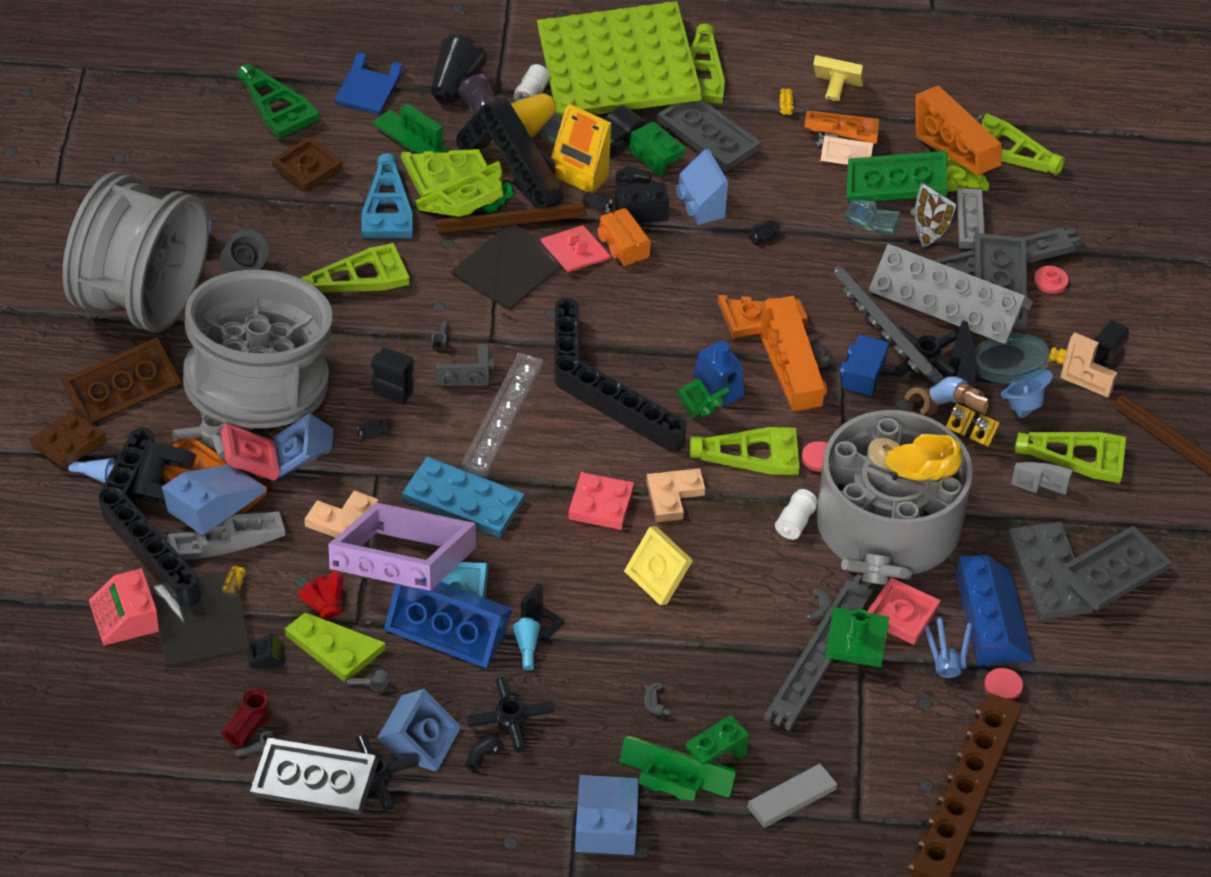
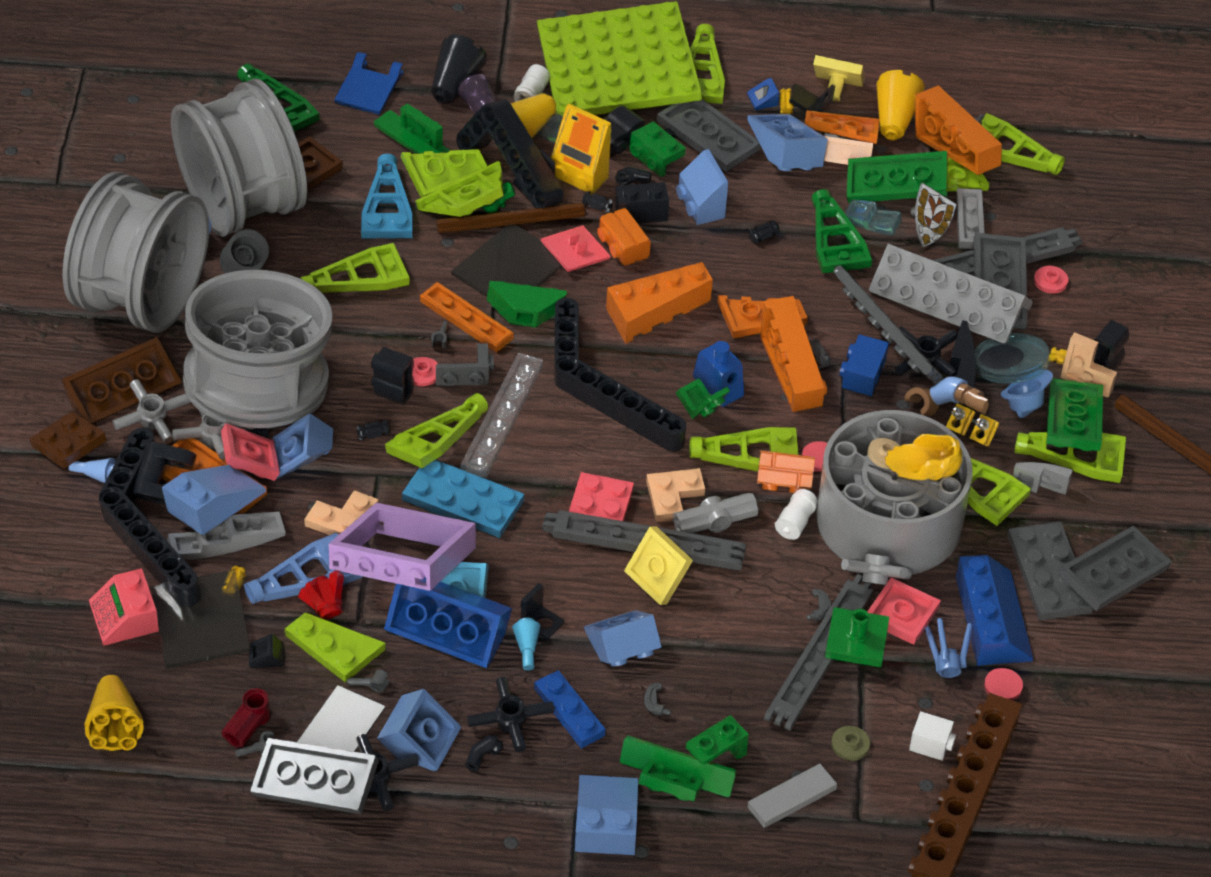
(113, 717): none -> yellow cone
(151, 411): none -> light grey bar
(239, 156): none -> light grey wheel
(272, 589): none -> medium blue plate
(342, 720): none -> white sticker
(419, 452): none -> lime plate
(424, 371): none -> coral piece
(466, 317): none -> orange tile
(524, 303): none -> green slope
(570, 709): none -> blue plate
(624, 637): none -> medium blue slope
(629, 535): none -> dark grey hinge
(657, 298): none -> orange wedge
(716, 513): none -> light grey piece
(764, 95): none -> blue slope
(785, 470): none -> orange brick
(788, 141): none -> medium blue slope
(807, 101): none -> black bracket
(848, 256): none -> green plate
(850, 743): none -> olive piece
(897, 102): none -> yellow cone
(932, 736): none -> white brick
(1002, 499): none -> lime plate
(1075, 415): none -> green plate

